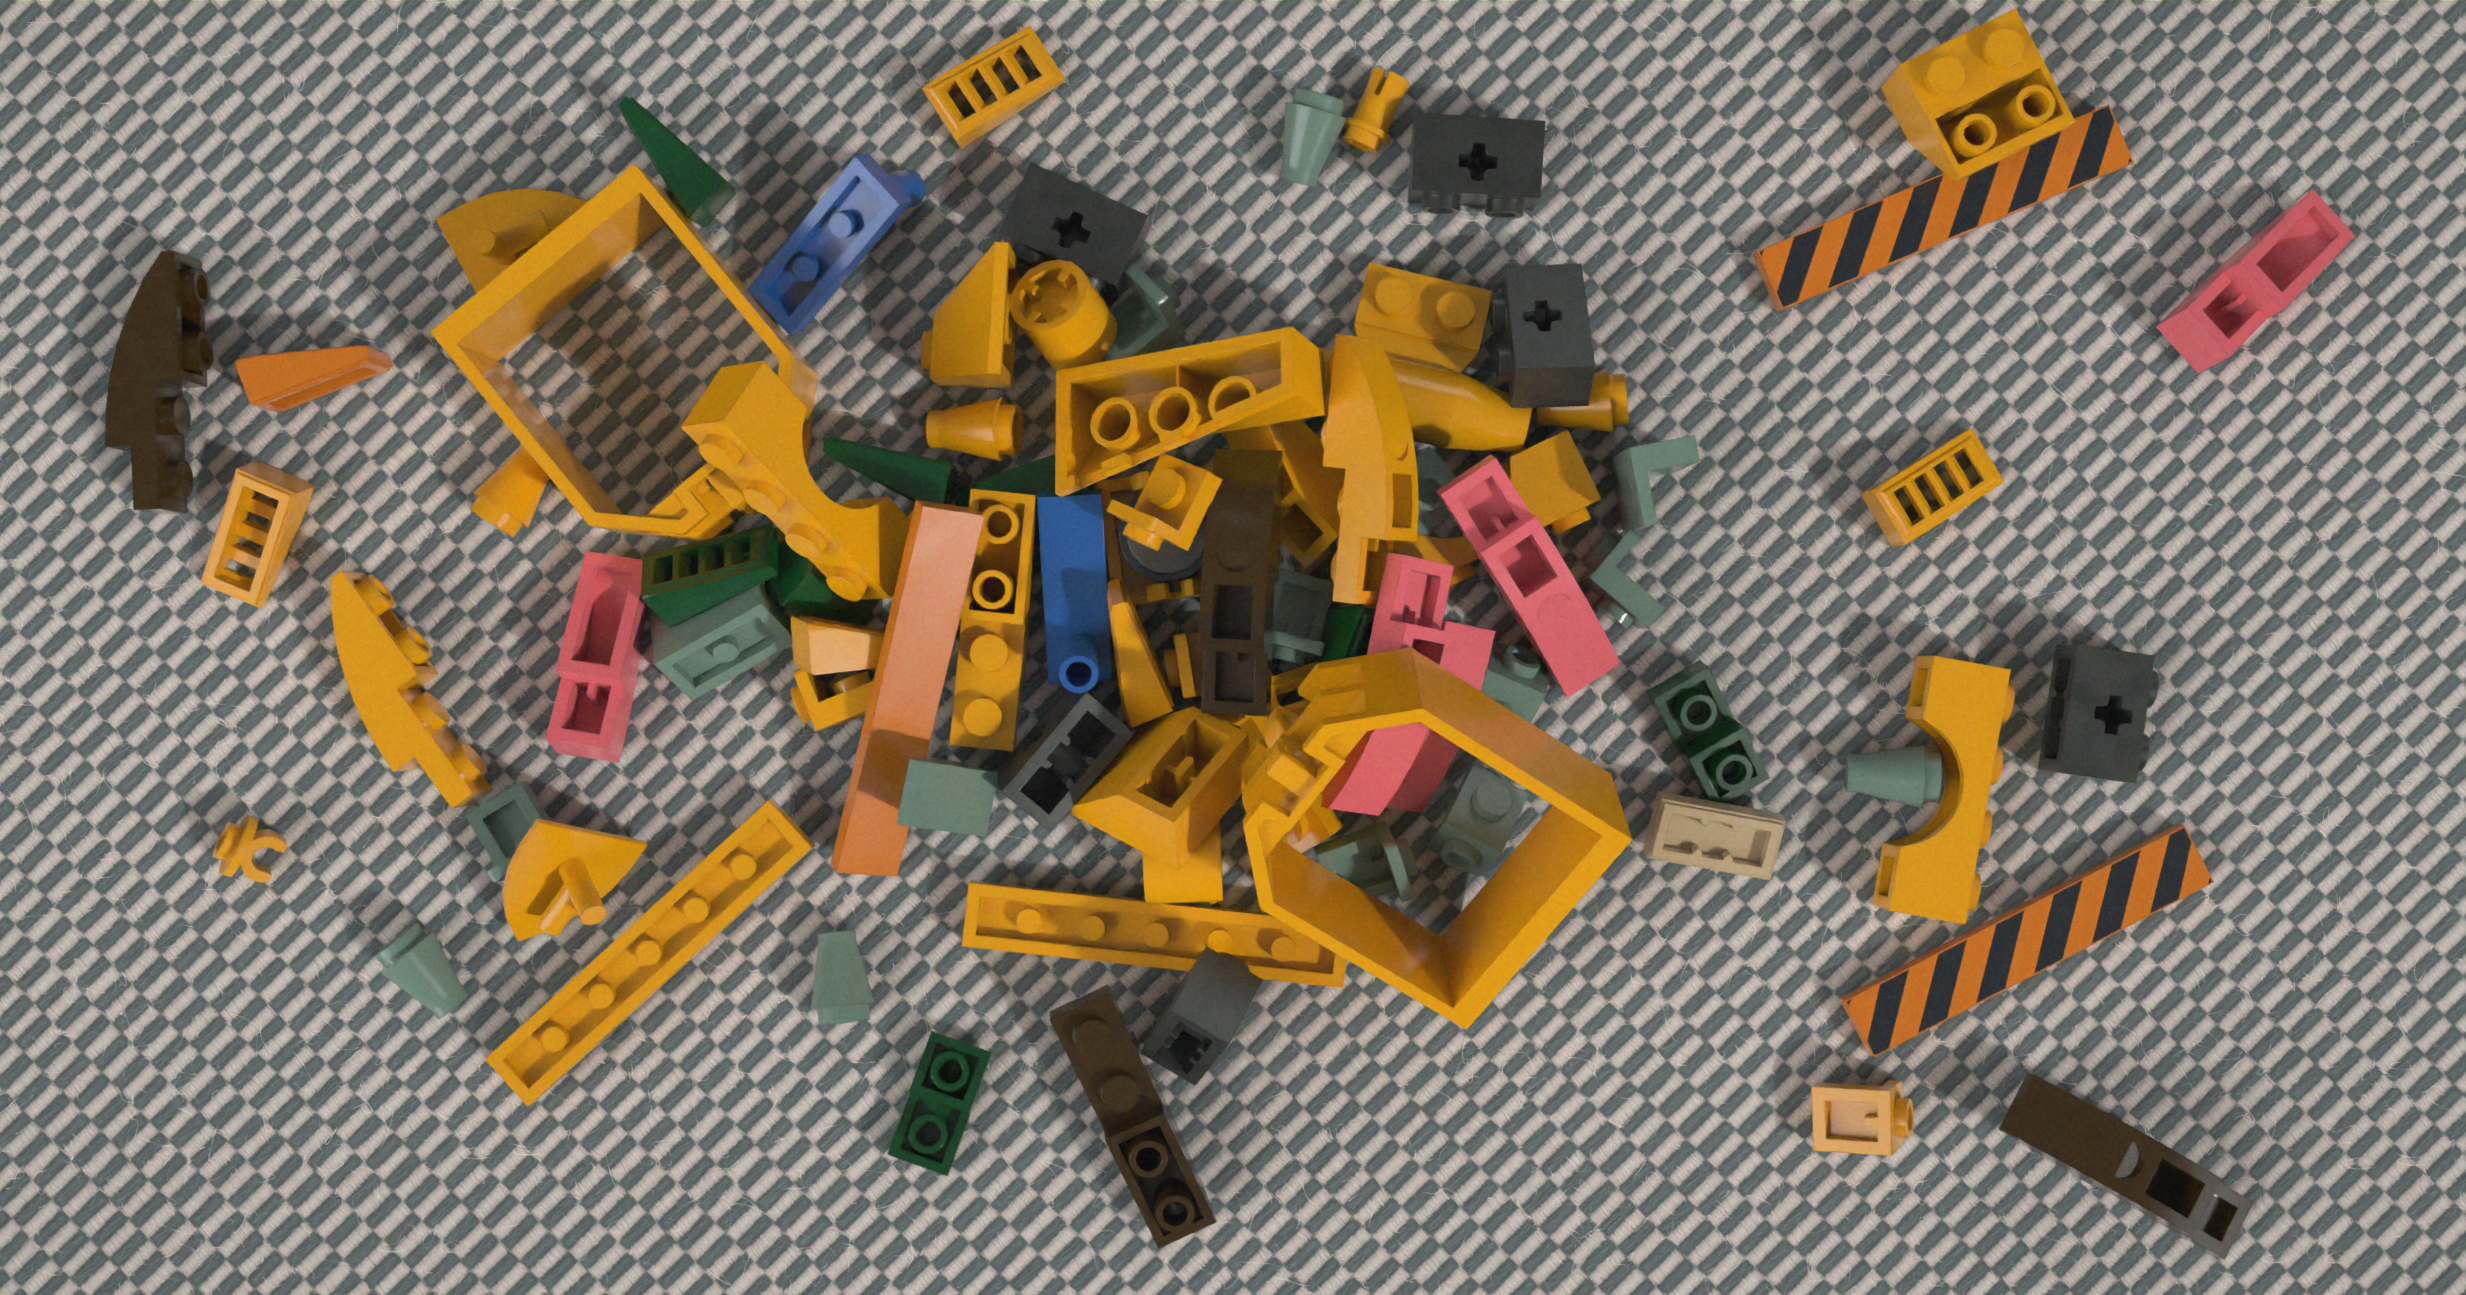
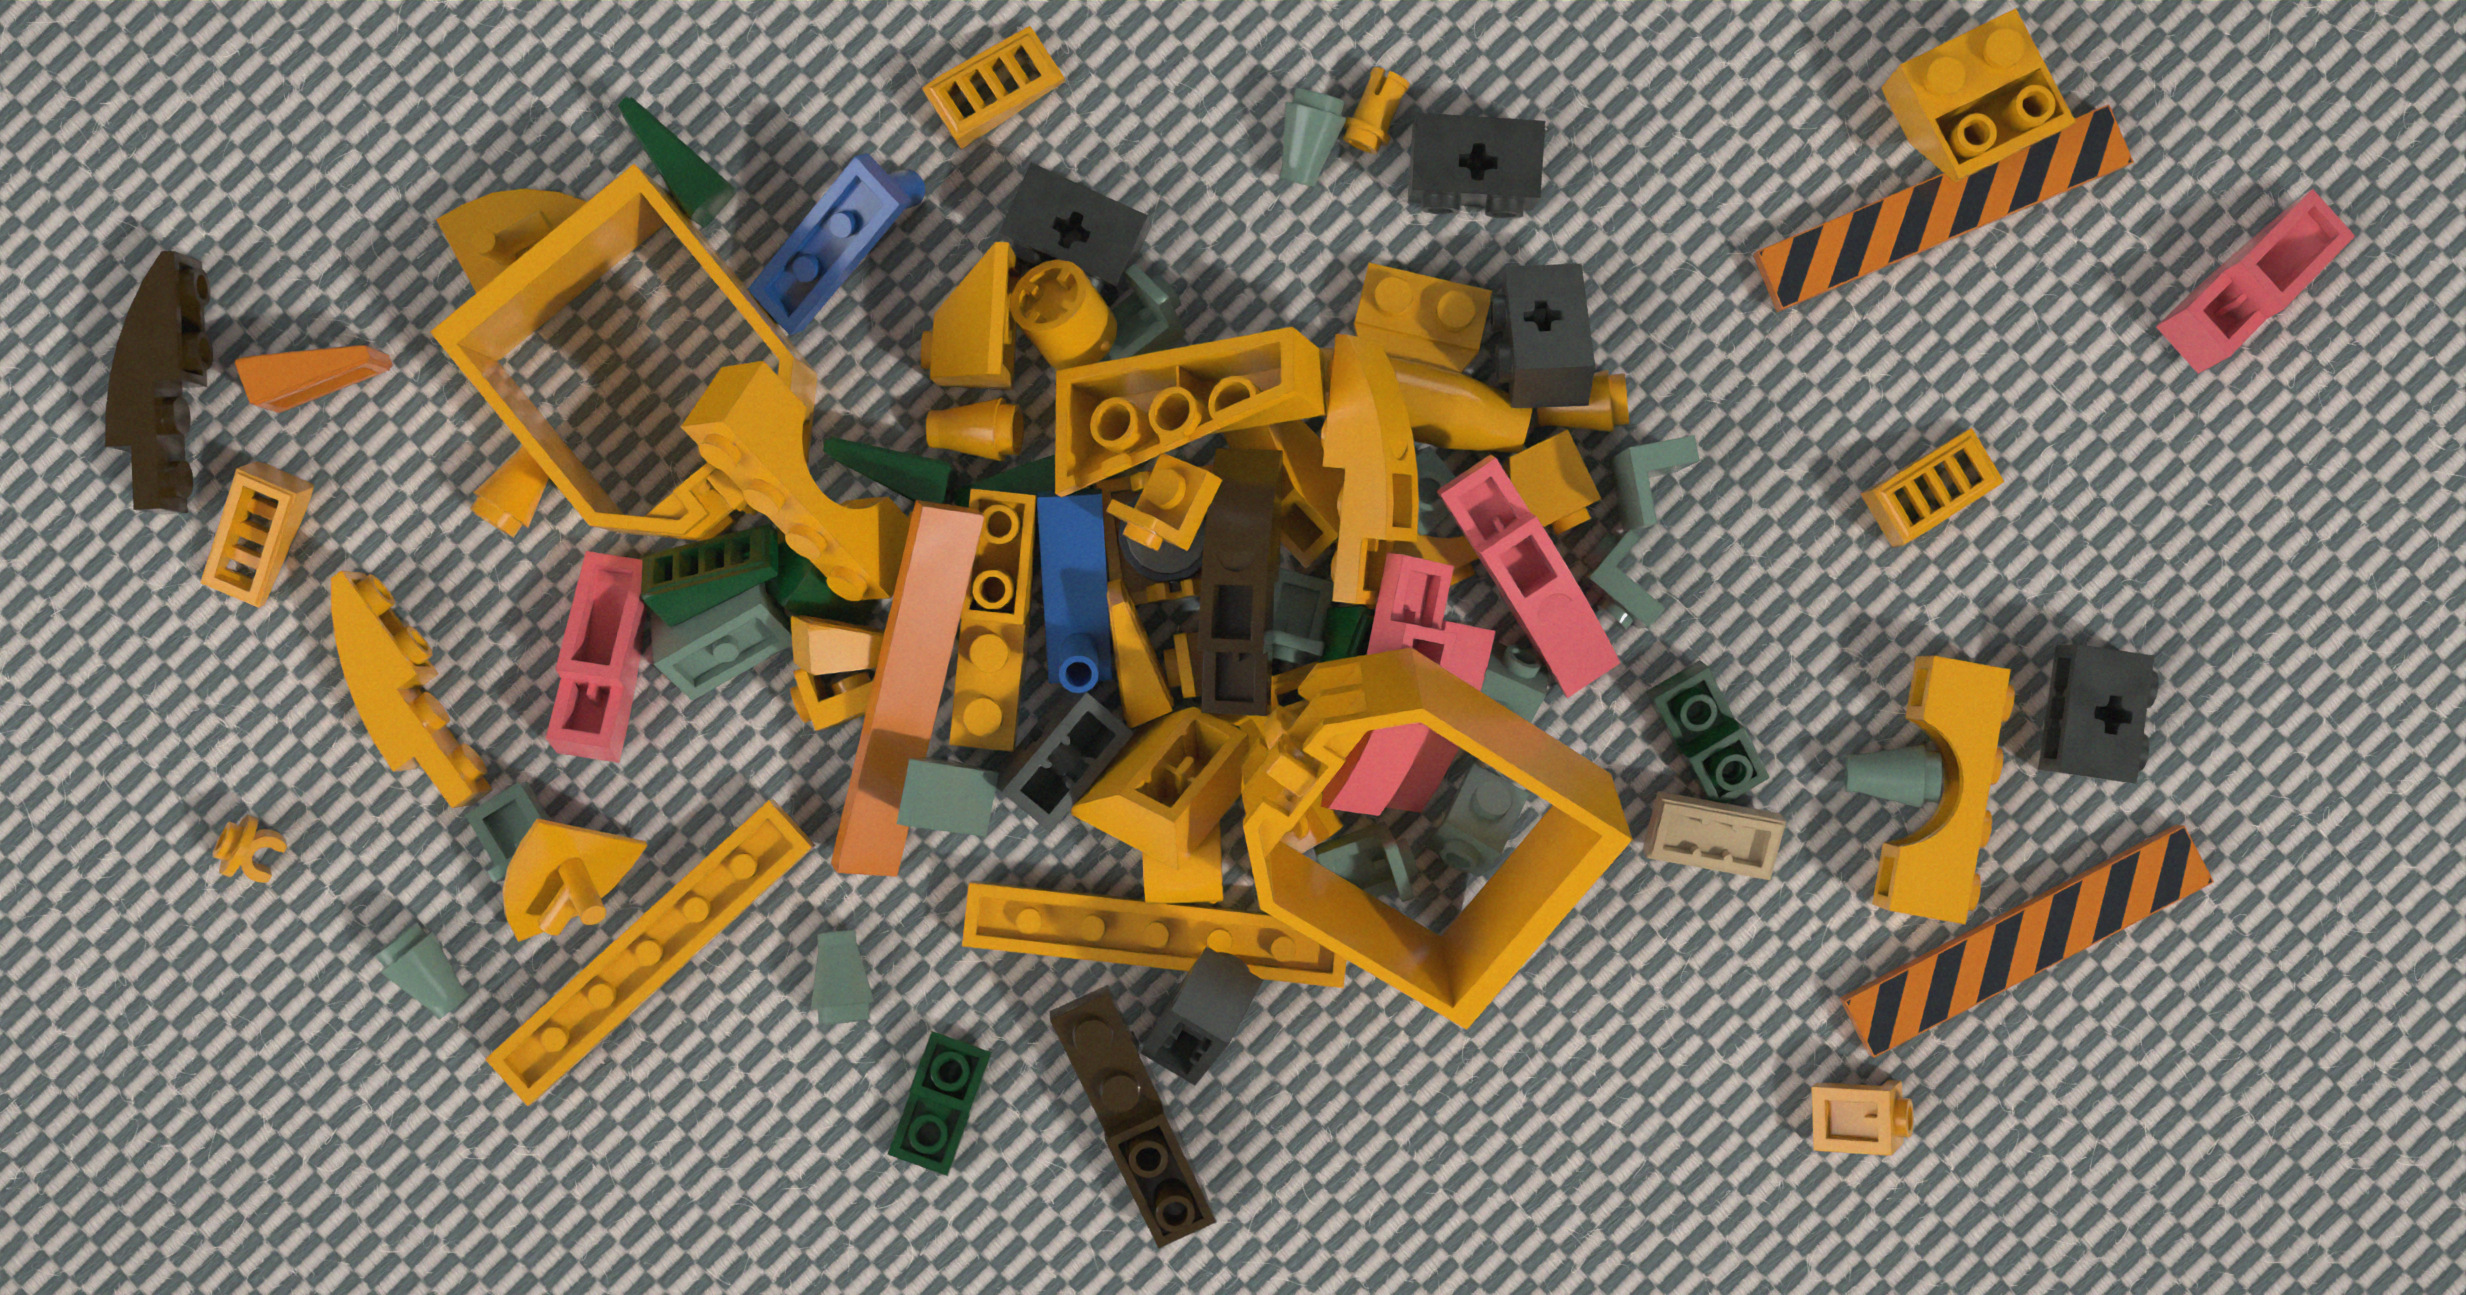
(2126, 1164): dark brown slope -> none

